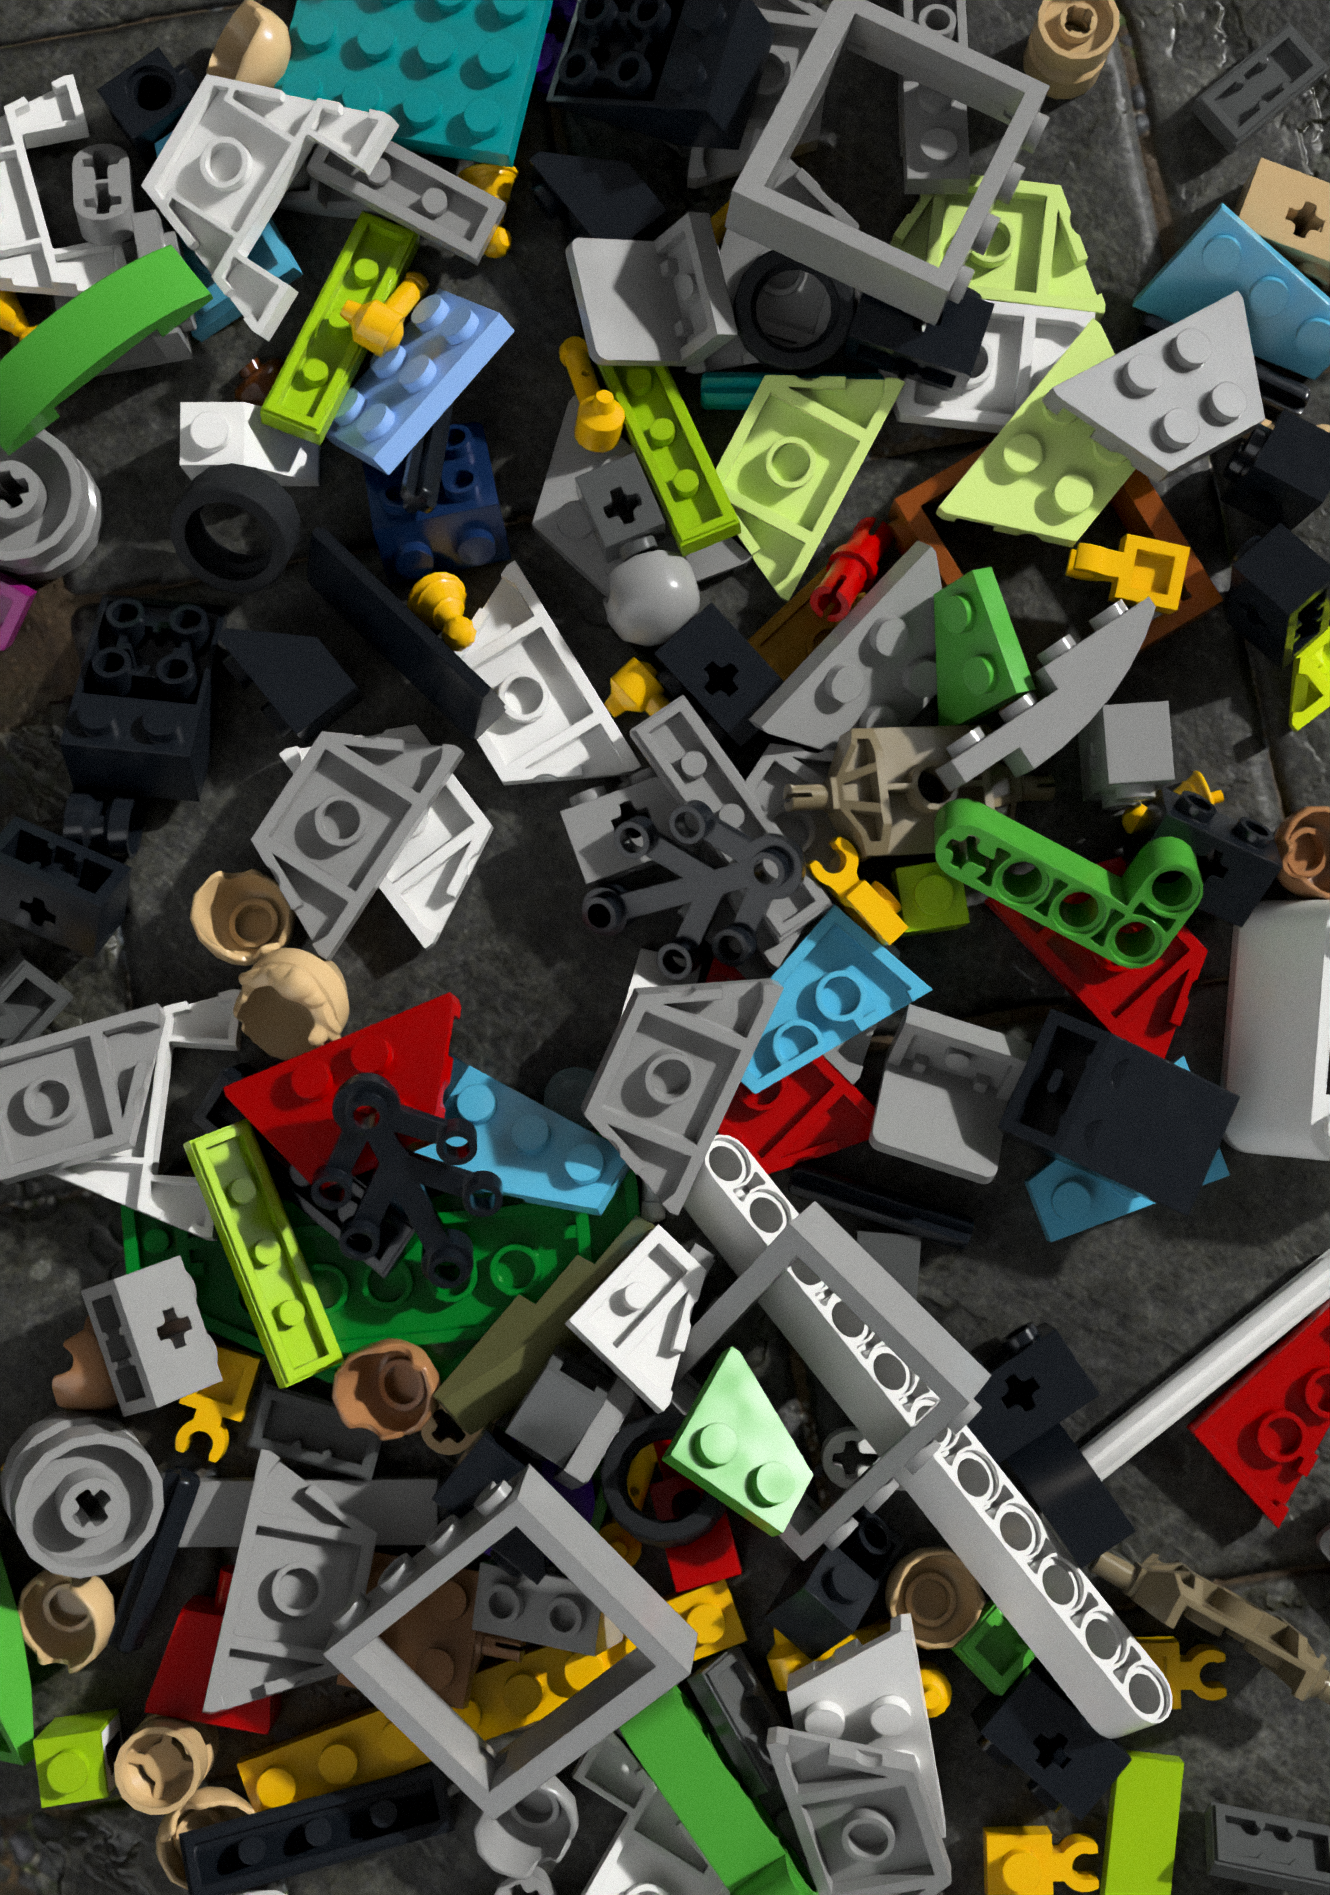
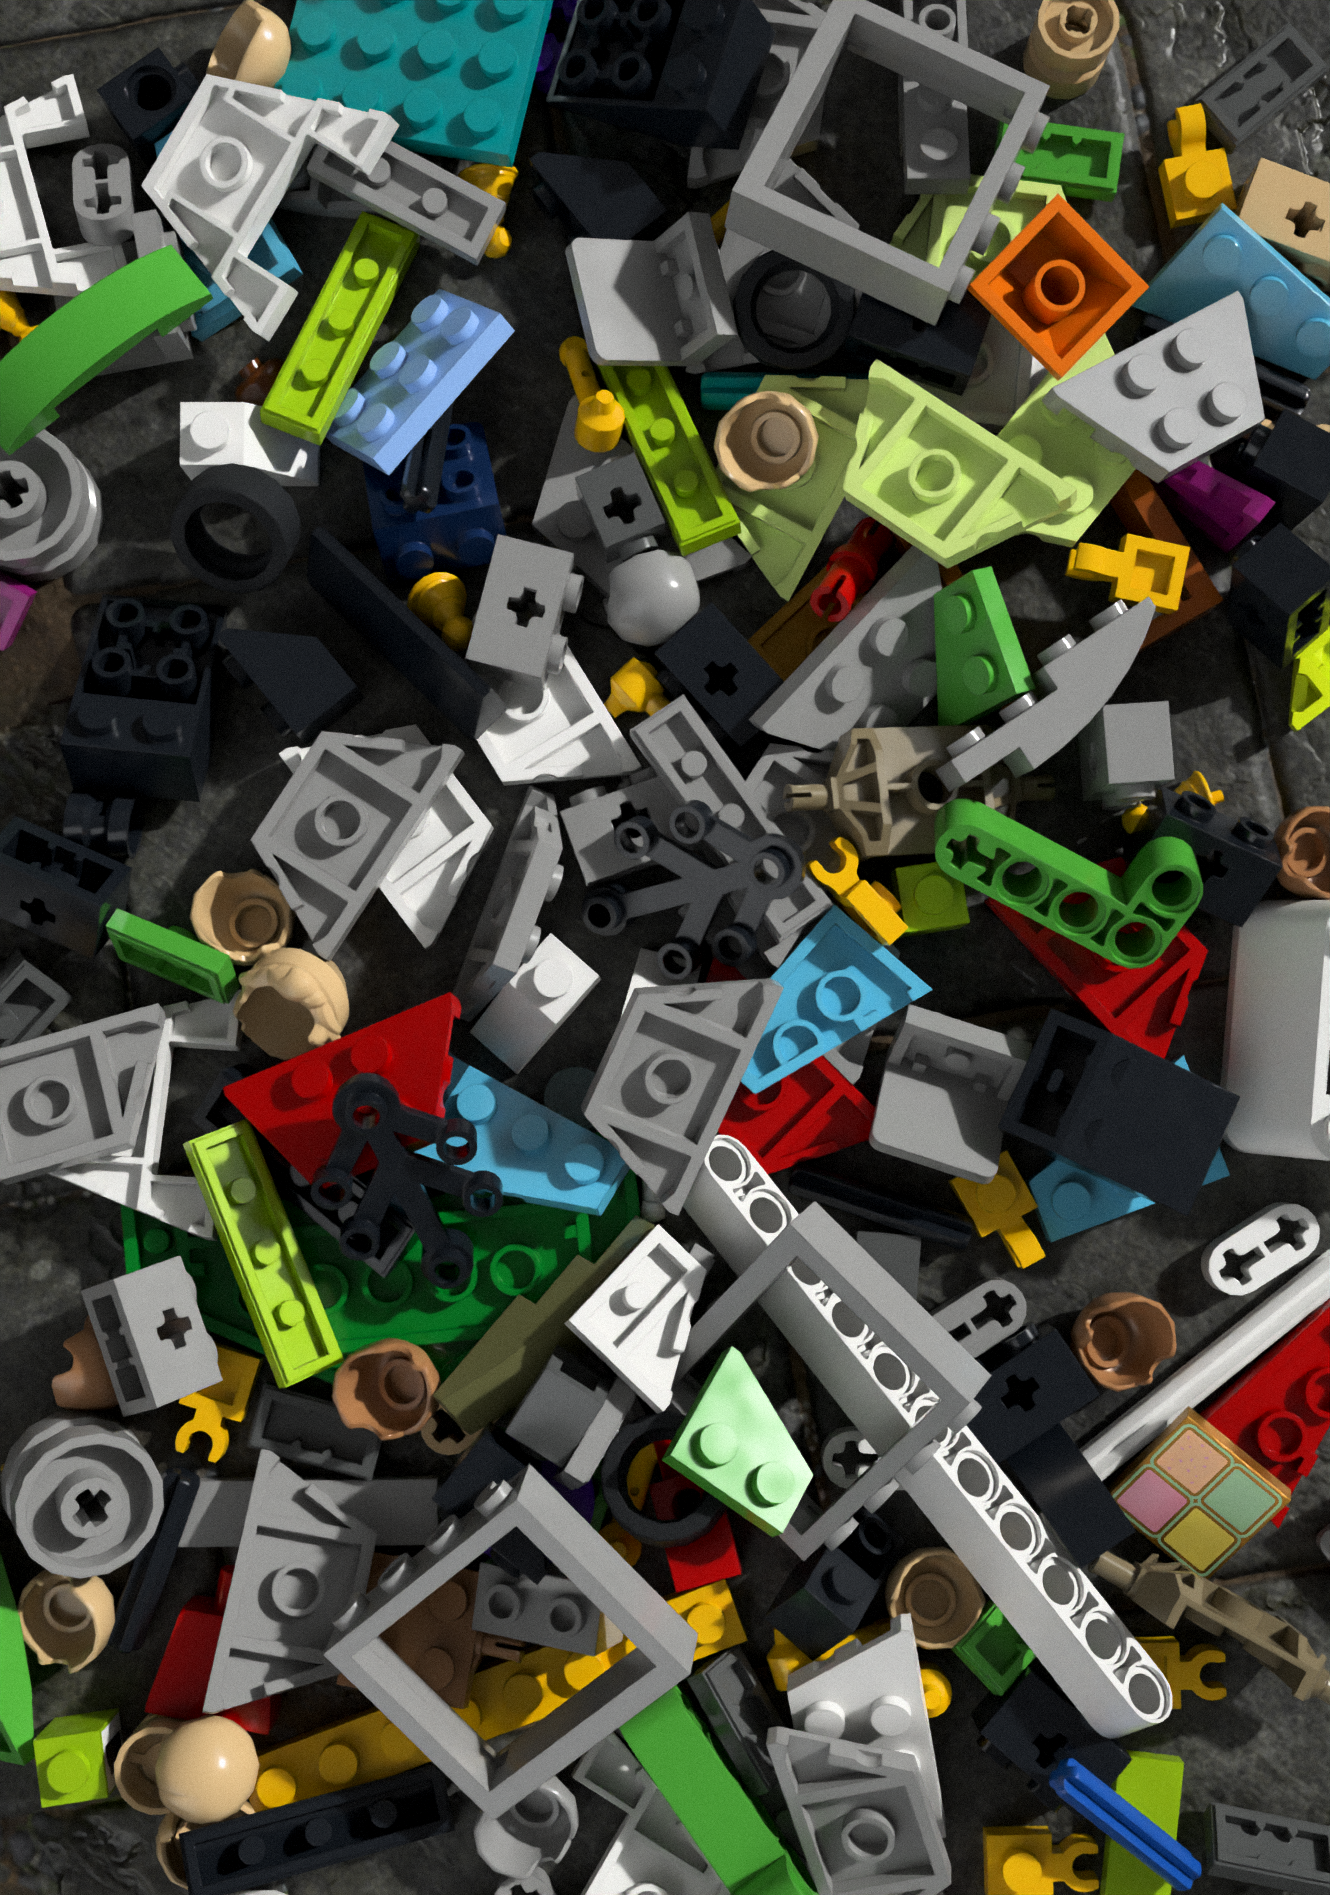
(173, 956): none -> bright green plate
(206, 1769): none -> tan hair
(380, 324): yellow piece -> none
(507, 923): none -> light grey wing
(520, 575): none -> light grey brick
(535, 1003): none -> white slope
(766, 441): none -> tan hair
(943, 475): none -> yellowish green wing
(970, 1302): none -> light grey beam
(1001, 1208): none -> yellow plate
(1057, 287): none -> orange slope
(1076, 158): none -> bright green plate
(1122, 1339): none -> medium nougat hair
(1125, 1824): none -> blue axle
(1195, 178): none -> yellow plate
(1197, 1494): none -> tile
(1214, 503): none -> magenta wing
(1268, 1261): none -> white beam

